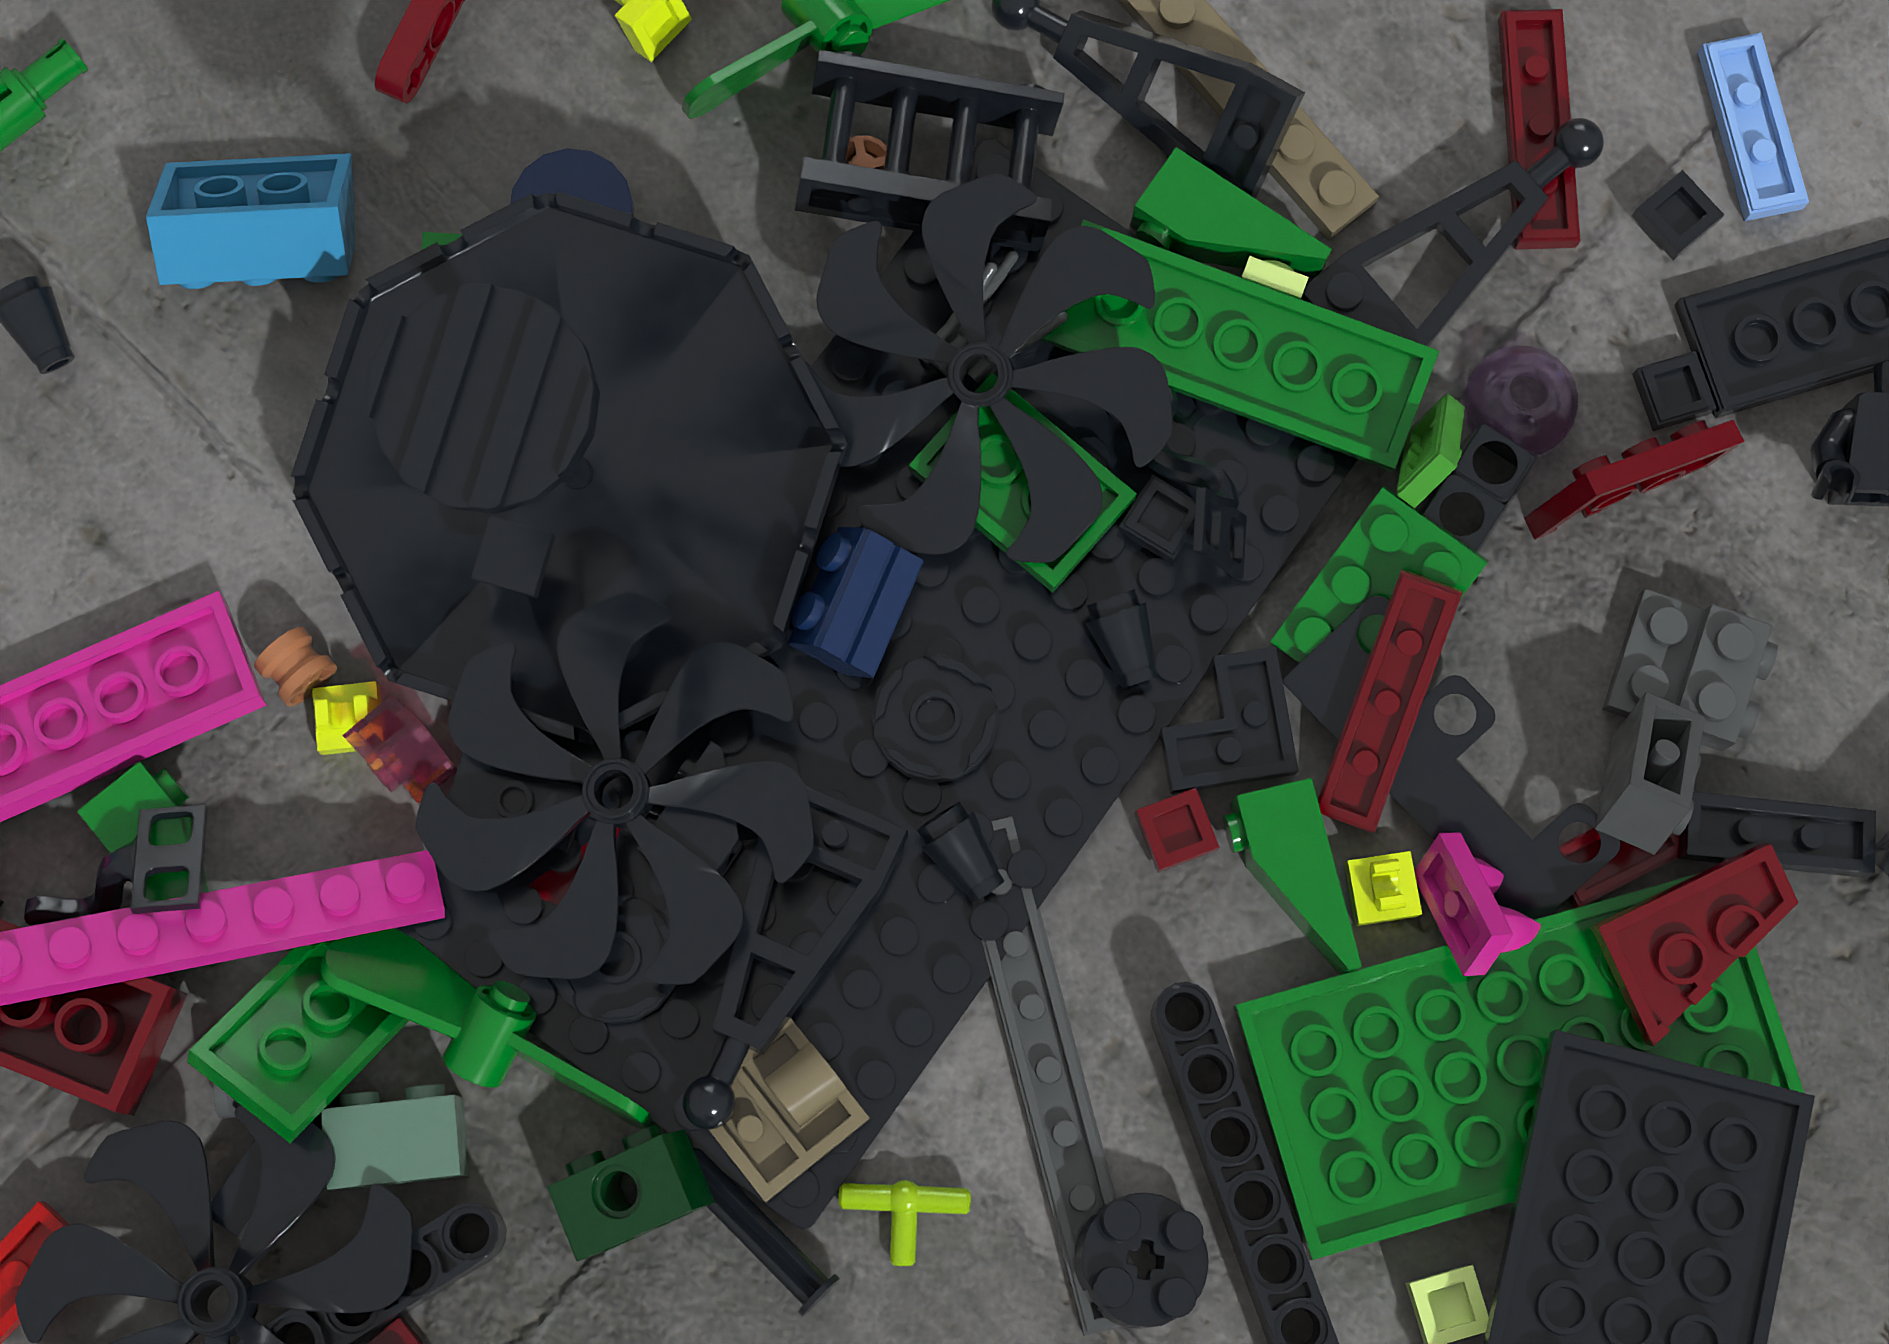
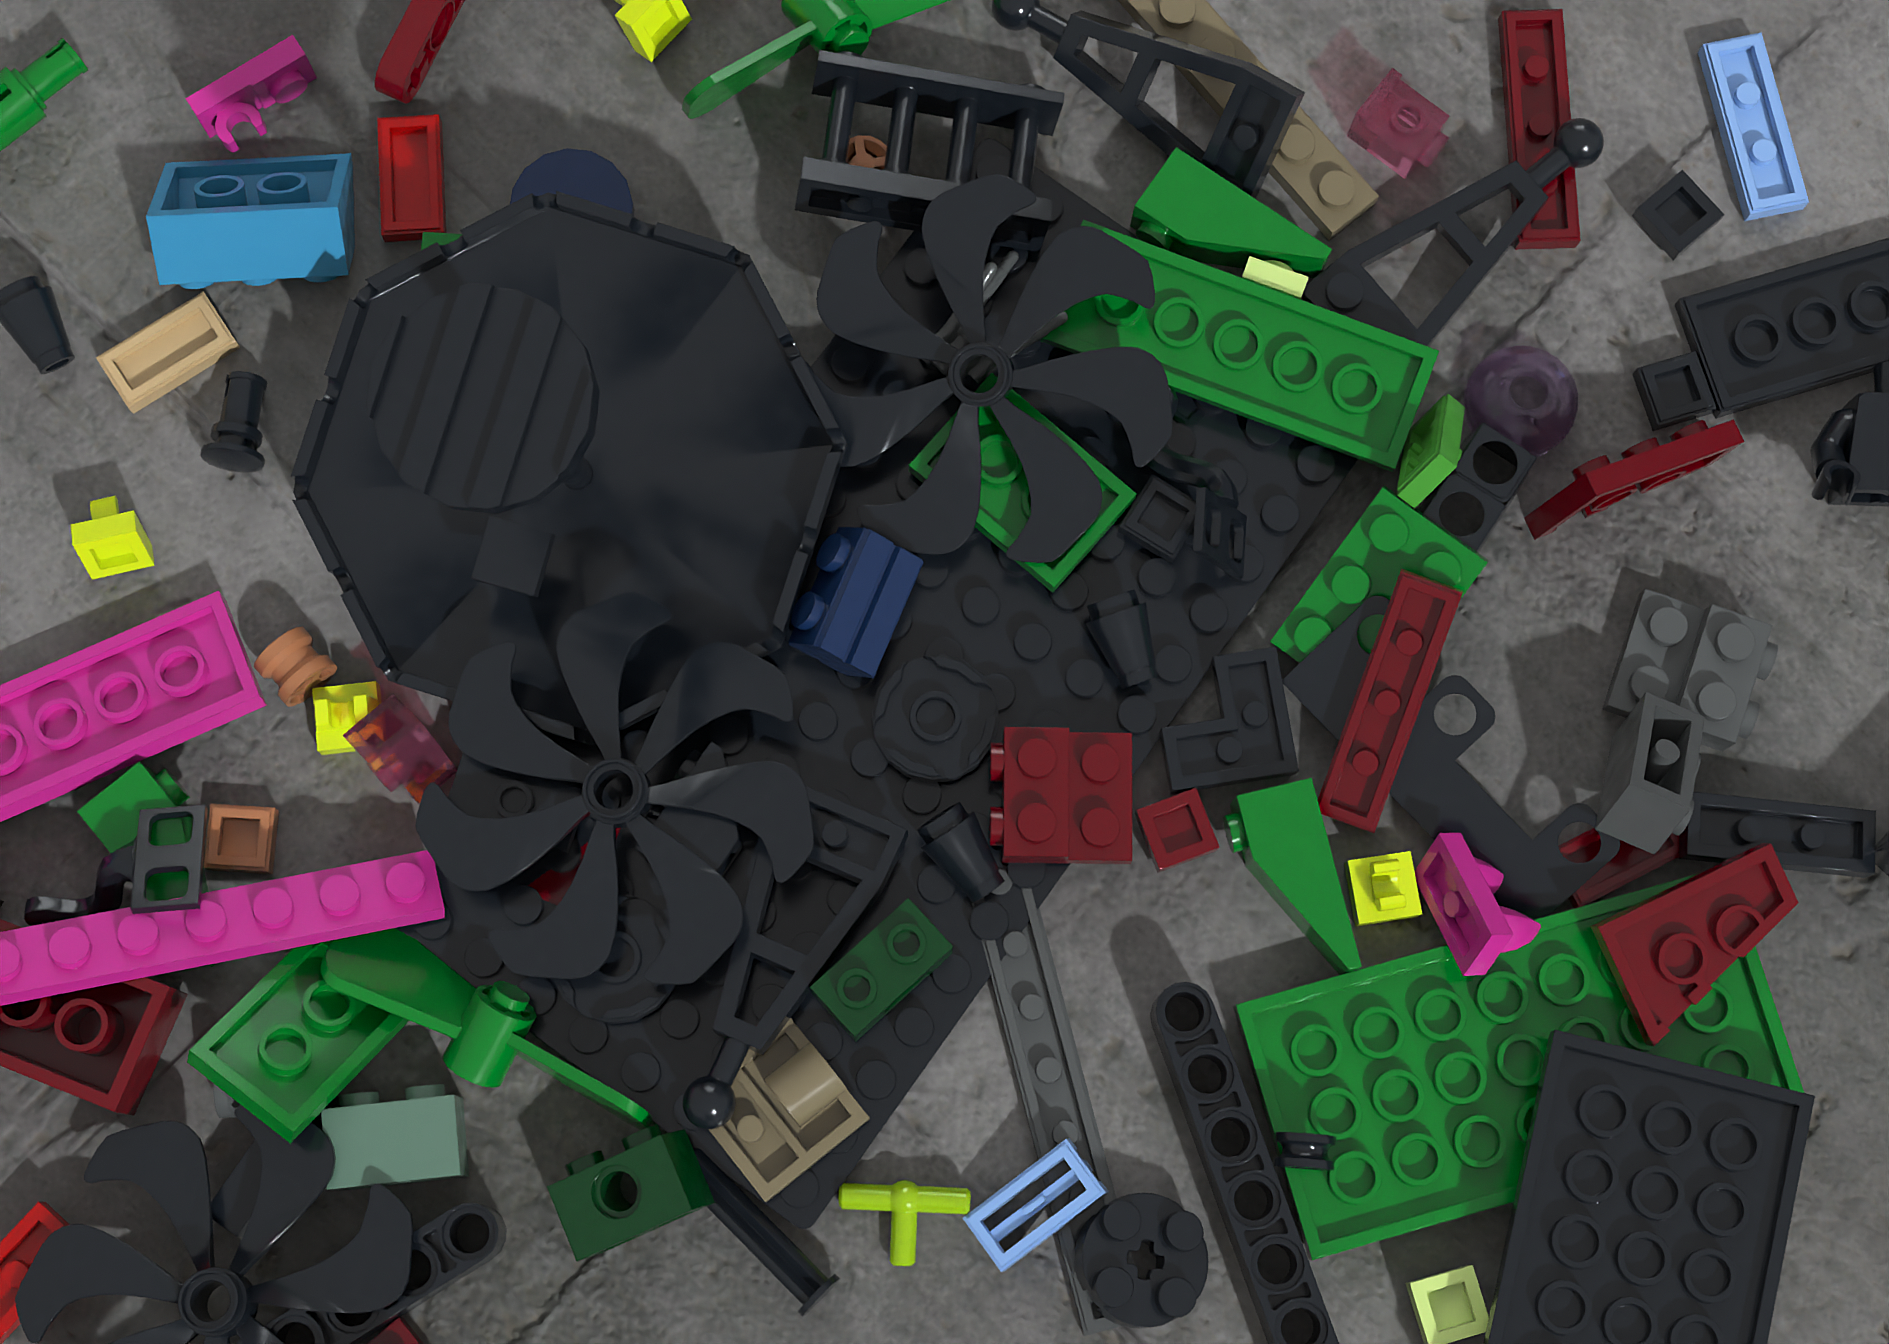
(111, 540): none -> neon yellow tile
(168, 352): none -> tan tile
(236, 97): none -> dark pink plate
(237, 430): none -> black pin
(241, 838): none -> nougat tile
(411, 177): none -> red tile
(881, 969): none -> dark green brick
(1062, 796): none -> dark red plate
(1079, 1171): none -> light blue tile
(1305, 1151): none -> black bush
(1380, 134): none -> clear pink brick

